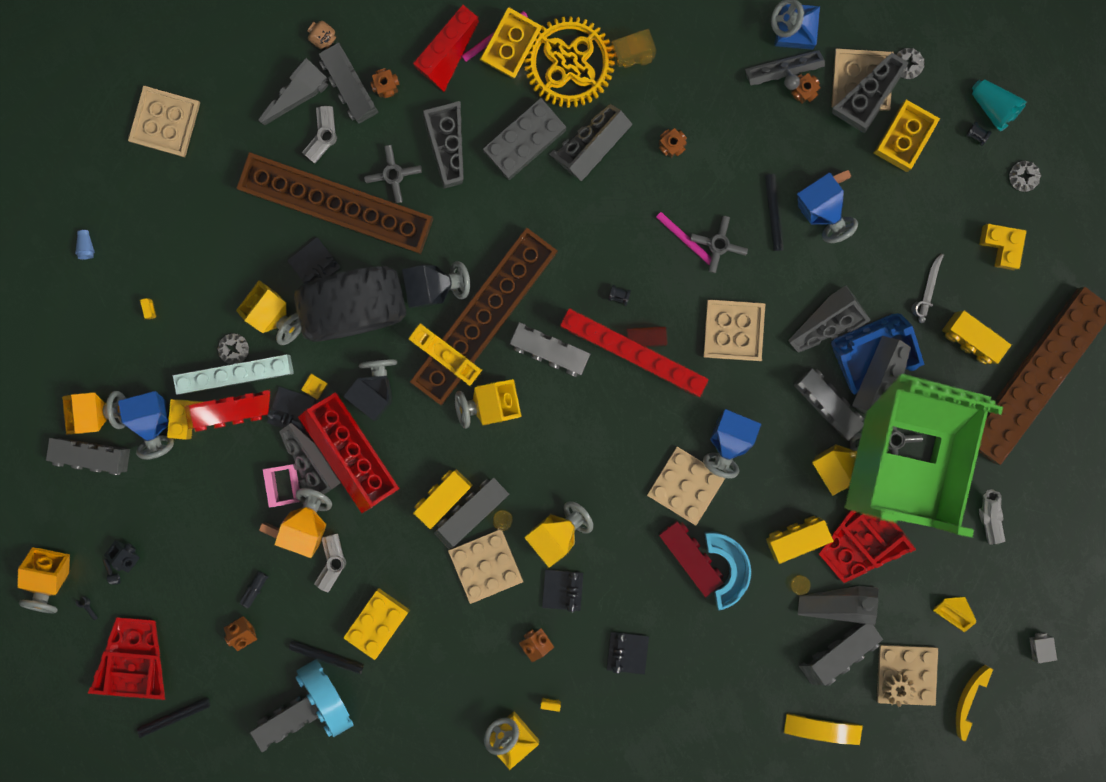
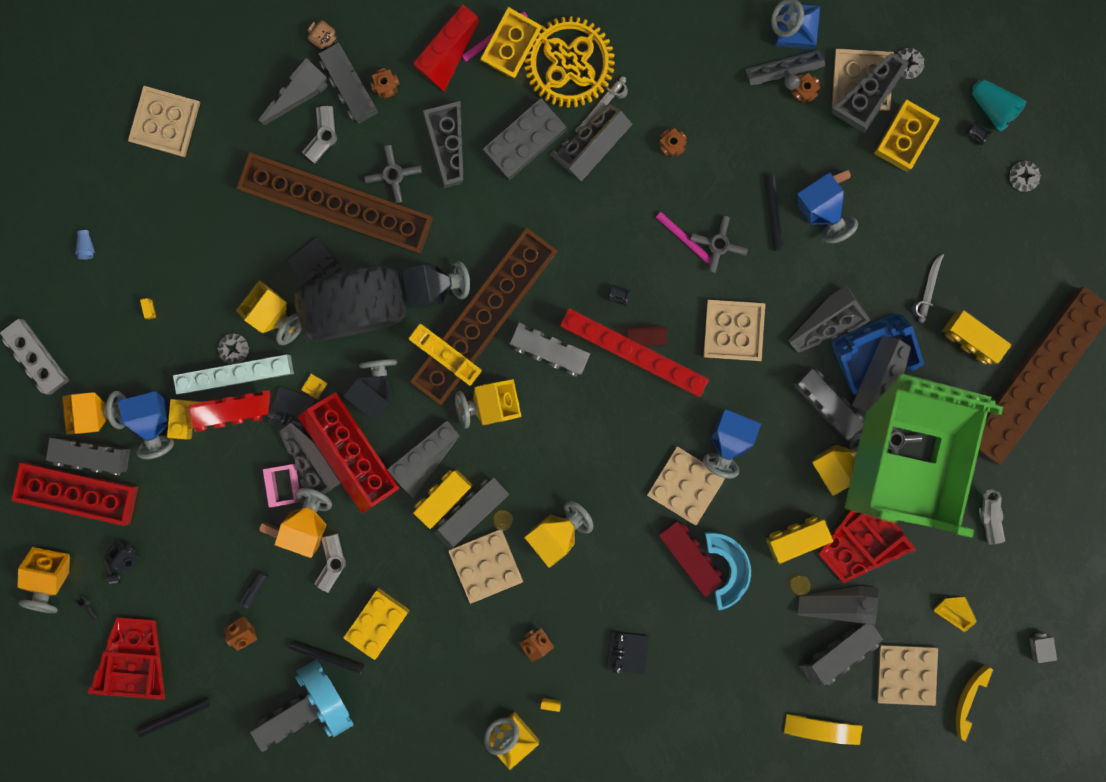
(11, 337): none -> light grey brick
(74, 493): none -> red brick
(422, 460): none -> dark grey wedge
(563, 590): black hinge -> none
(605, 100): none -> light grey sword
(634, 49): clear yellow brick -> none
(892, 693): tan gear -> none
(1009, 244): yellow brick -> none

